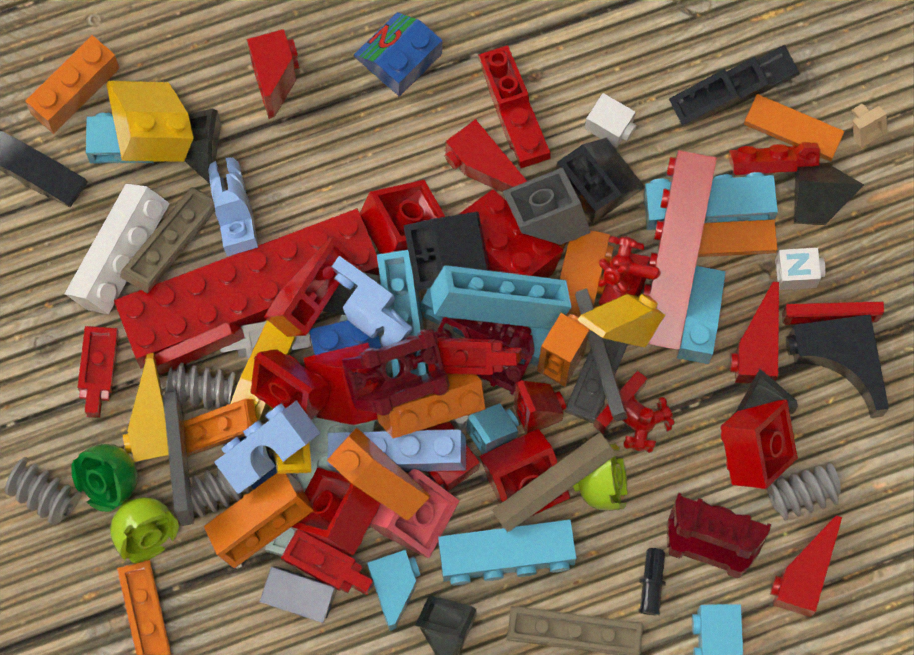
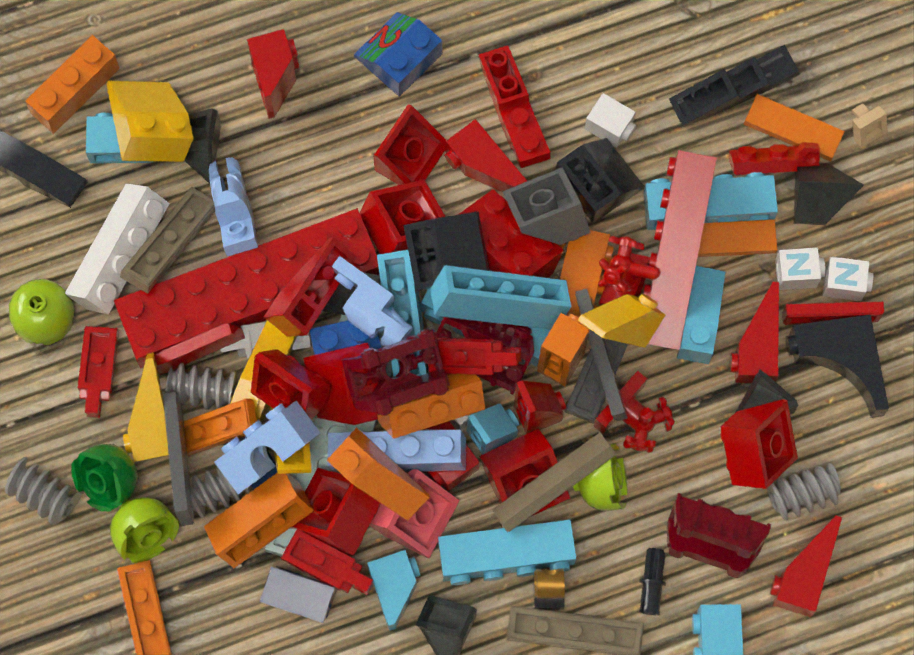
(41, 312): none -> lime cylinder
(409, 149): none -> red slope
(549, 589): none -> pearl gold leg
(847, 279): none -> white brick

